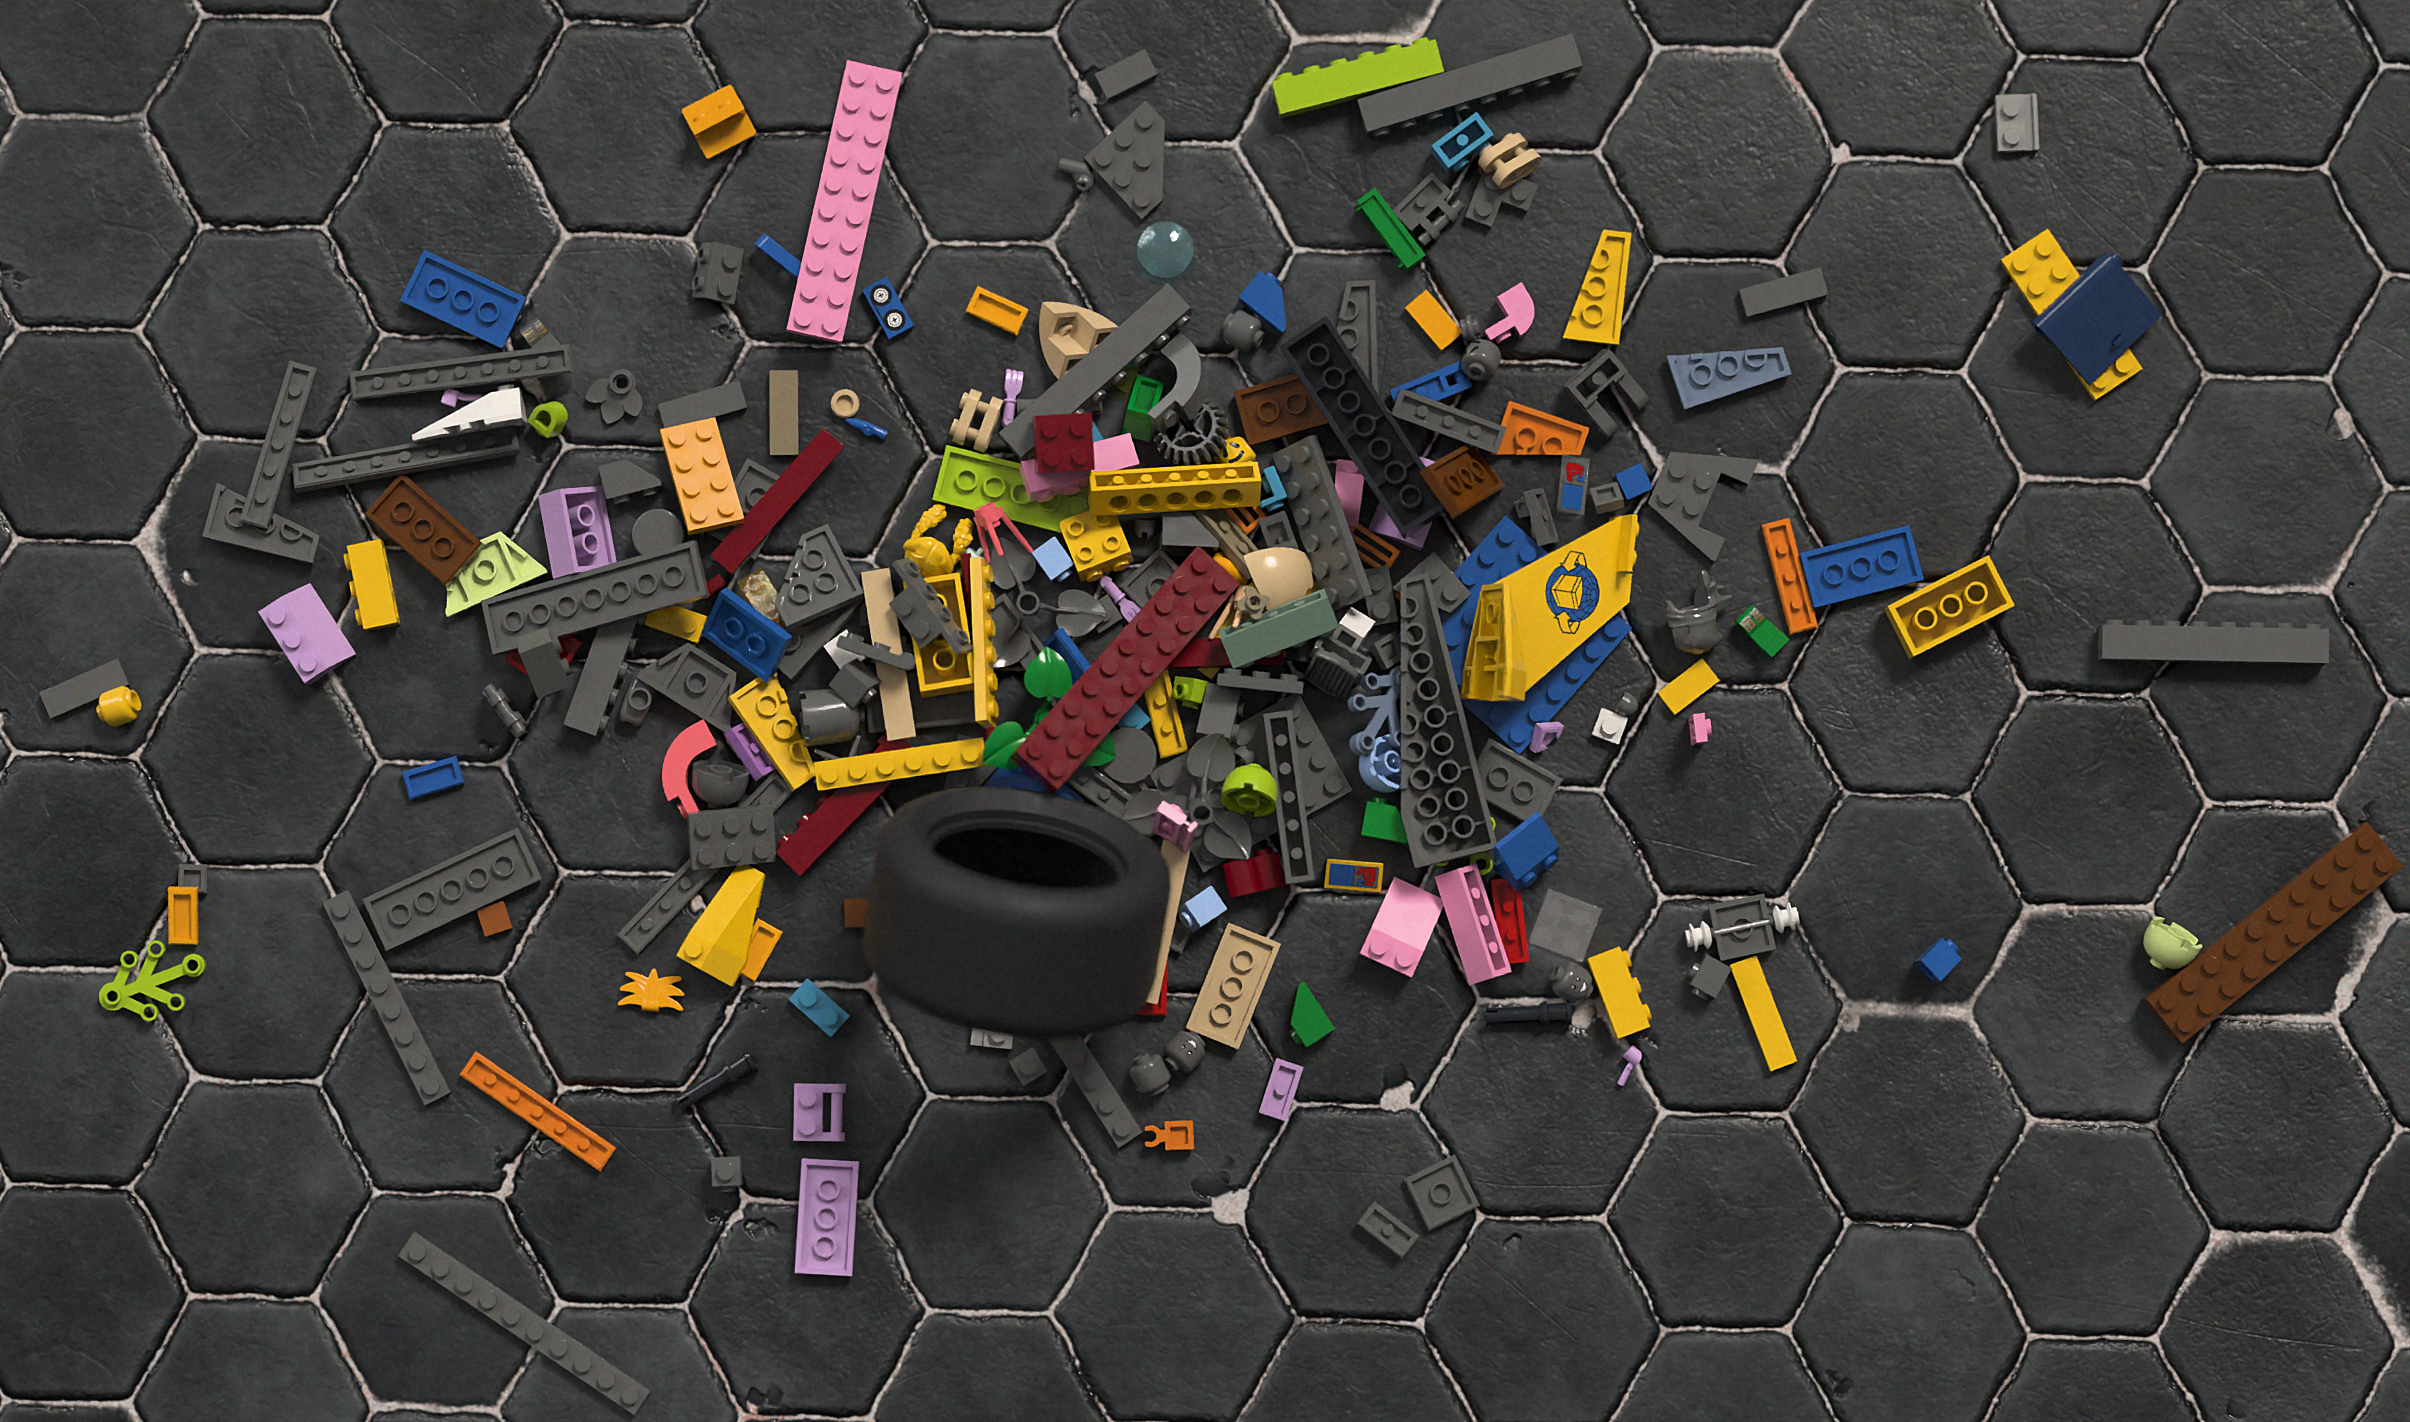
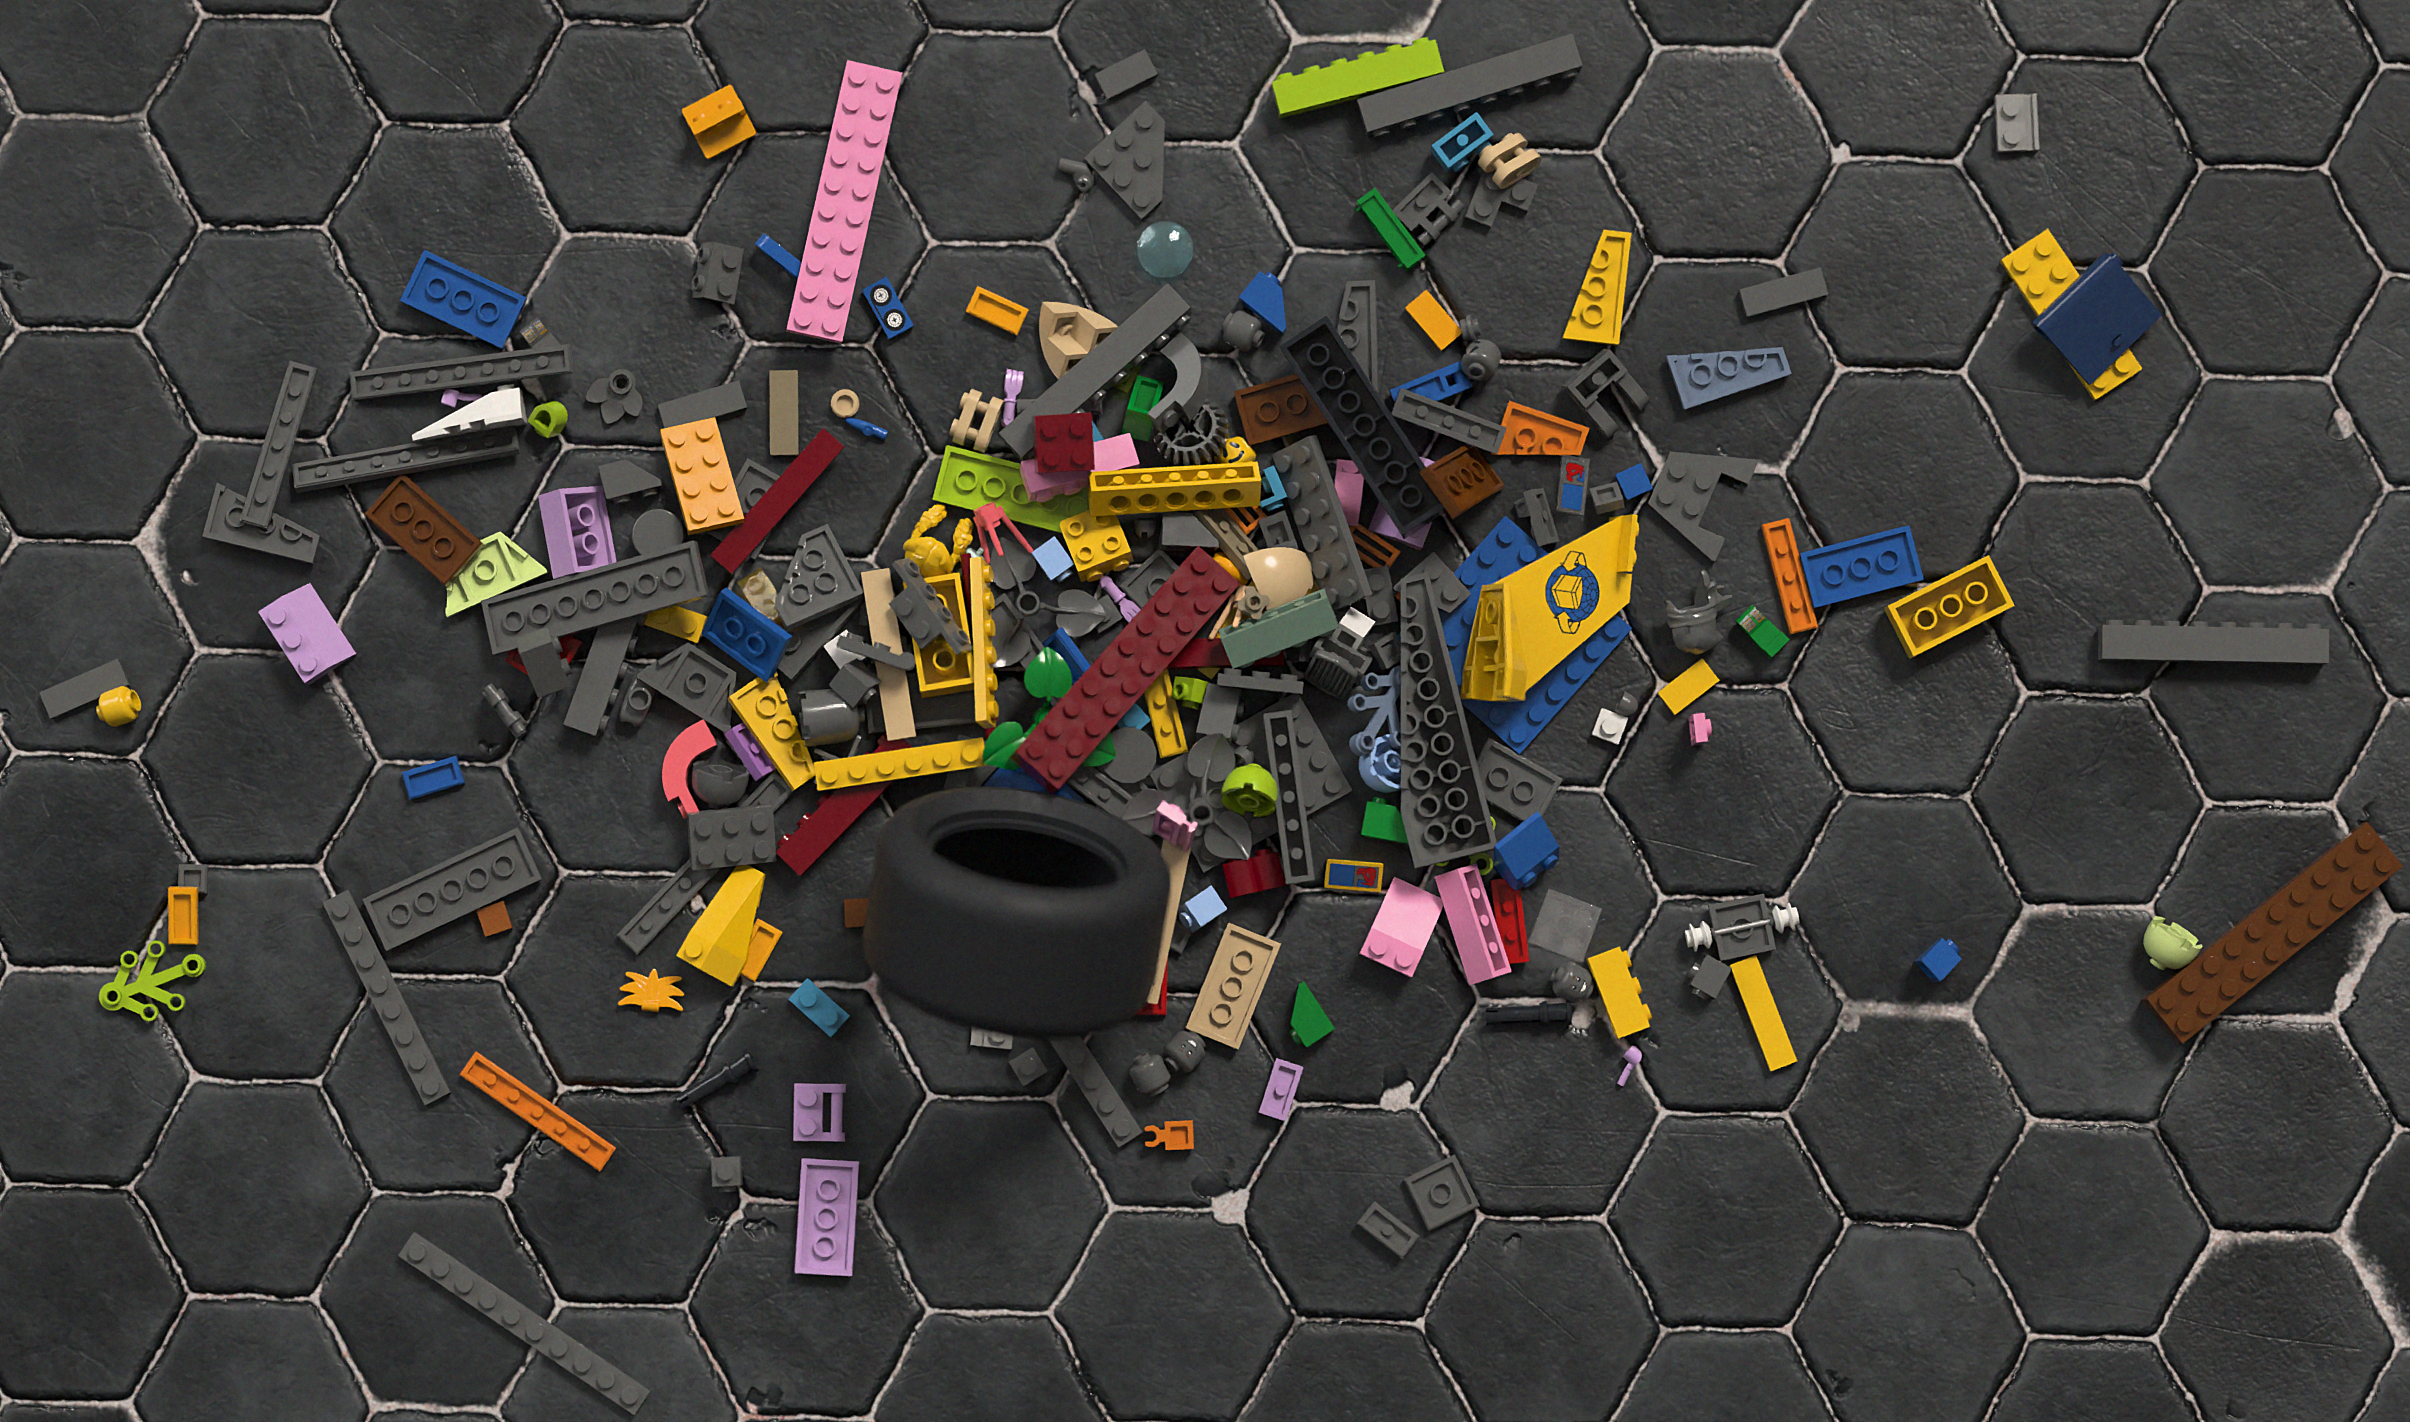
(372, 585): yellow brick -> none
(714, 586): dark red tile -> none
(1518, 311): bright pink brick -> none
(1544, 734): lavender tile -> none

